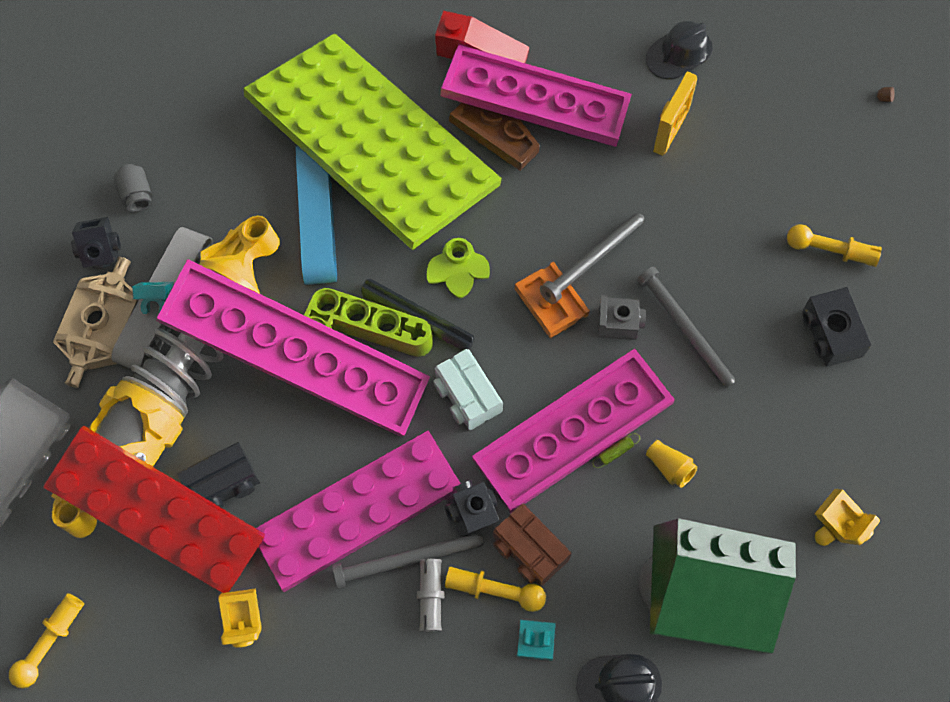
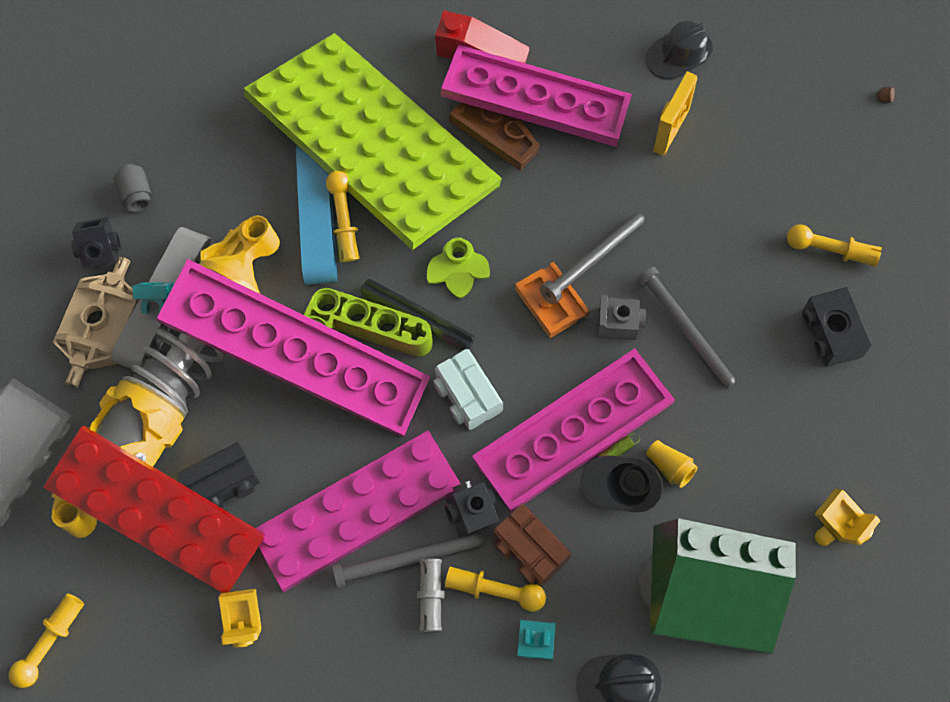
(345, 234): none -> yellow pin
(621, 483): none -> black piece

